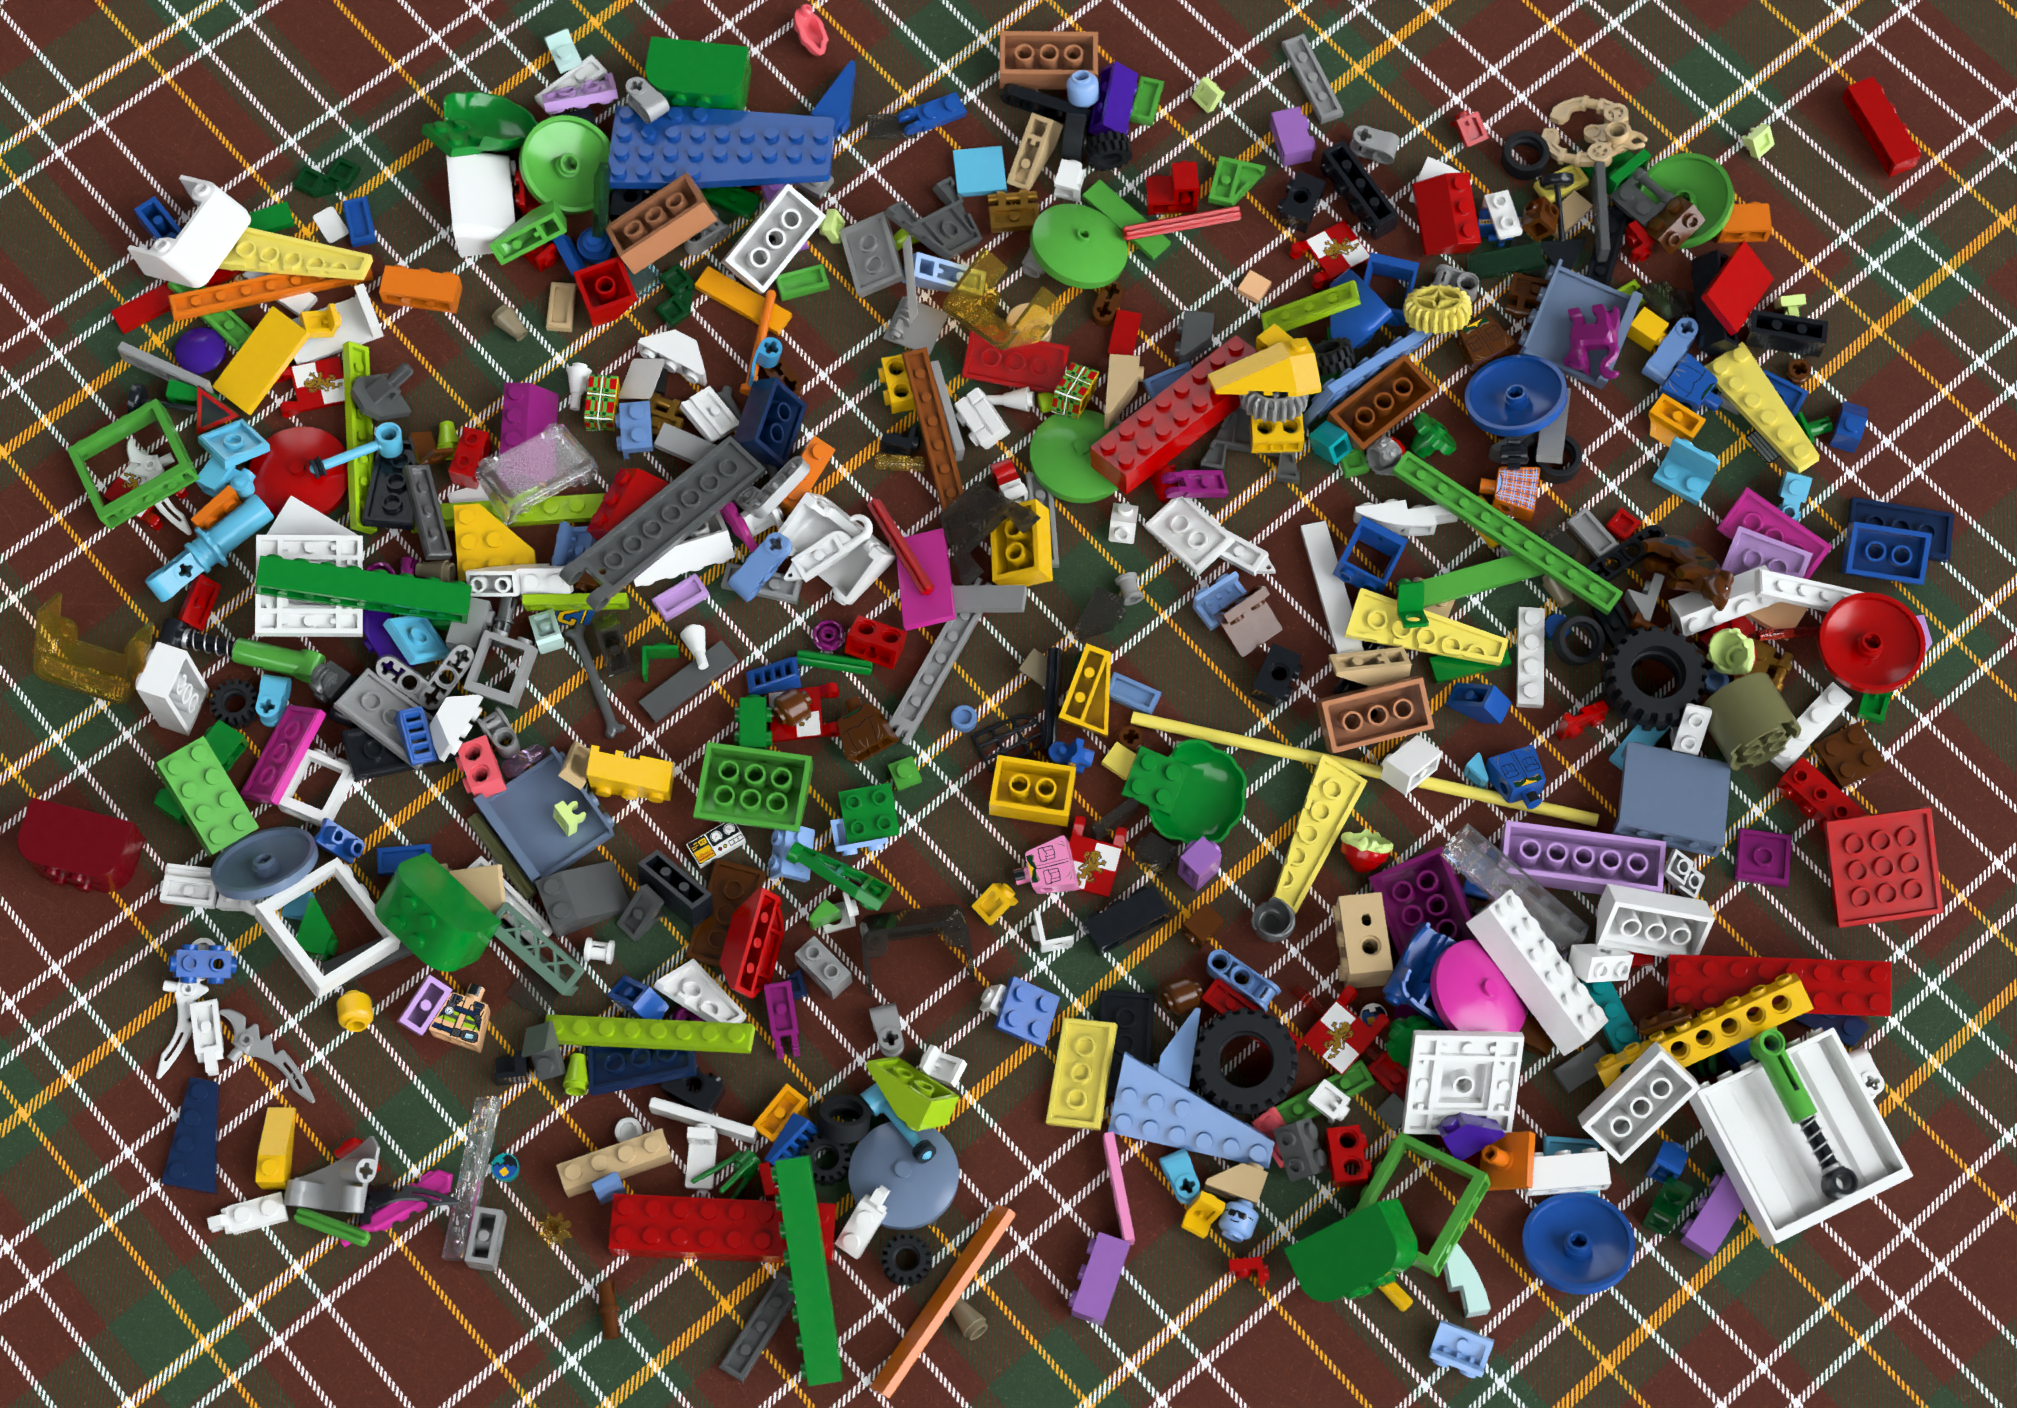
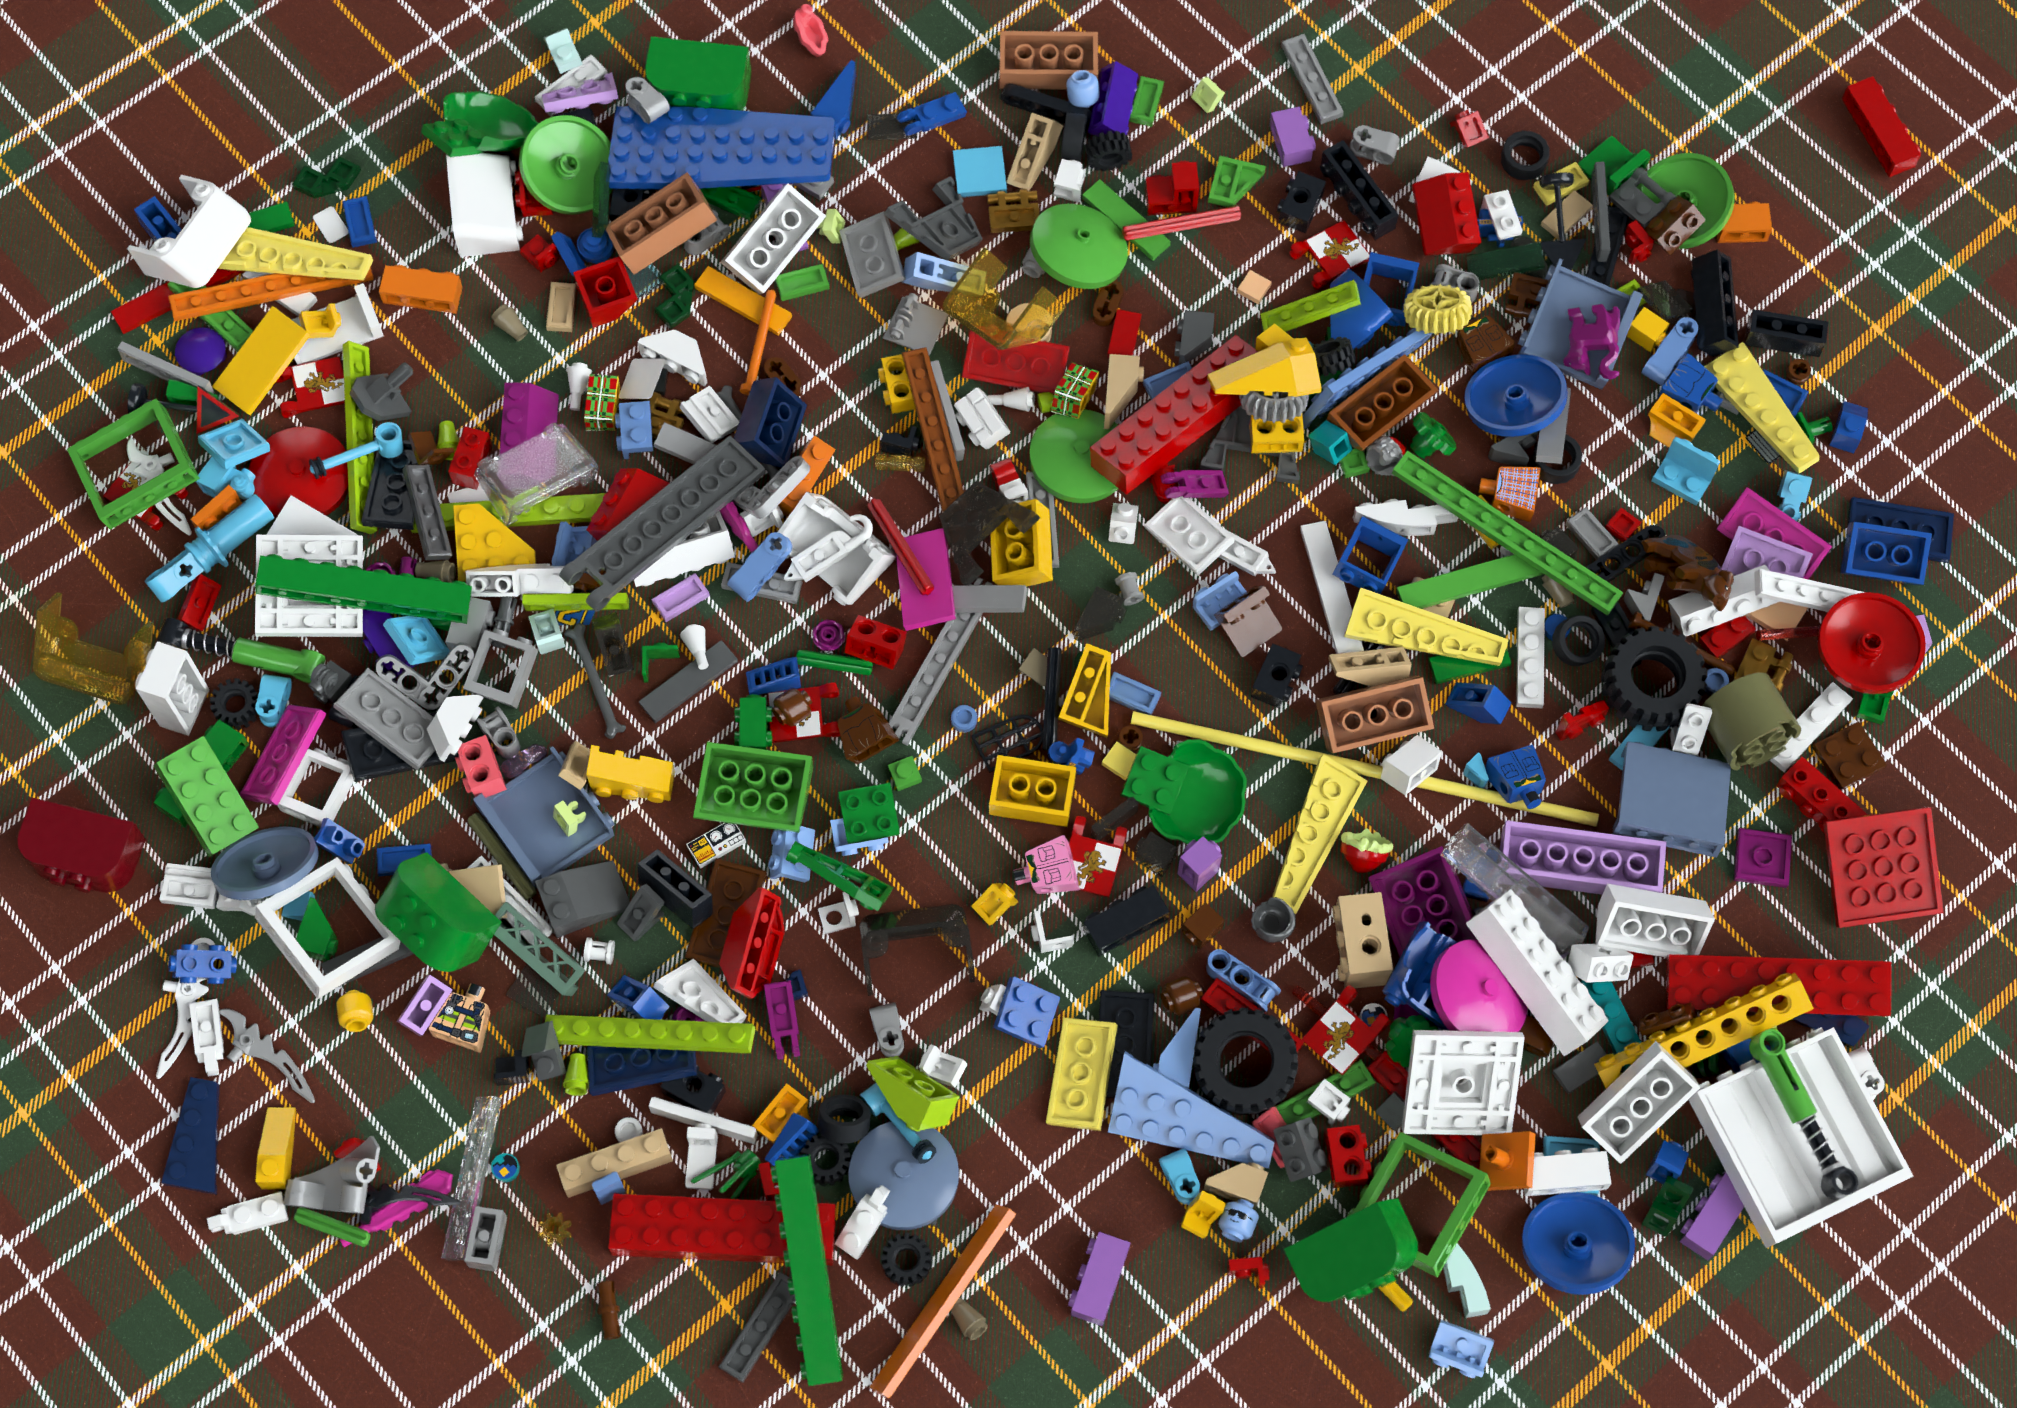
(419, 722): blue slope -> none
(529, 232): bright green slope -> none
(763, 358): dark azure panel -> none
(823, 967): light grey brick -> none
(824, 914): bright green slope -> none
(910, 279): white sticker -> none
(1118, 1187): bright pink tile -> none
(1411, 603): green bracket -> none
(1469, 1134): dark purple slope -> none
(1513, 454): black gear -> none
(1540, 218): reddish brown brick -> none
(1606, 139): tan piece -> none
(1682, 875): light grey slope -> none
(1732, 652): yellowish green hair -> none
(1737, 288): red tile -> none
(1759, 140): yellowish green tile -> none
(1790, 303): yellowish green tile -> none

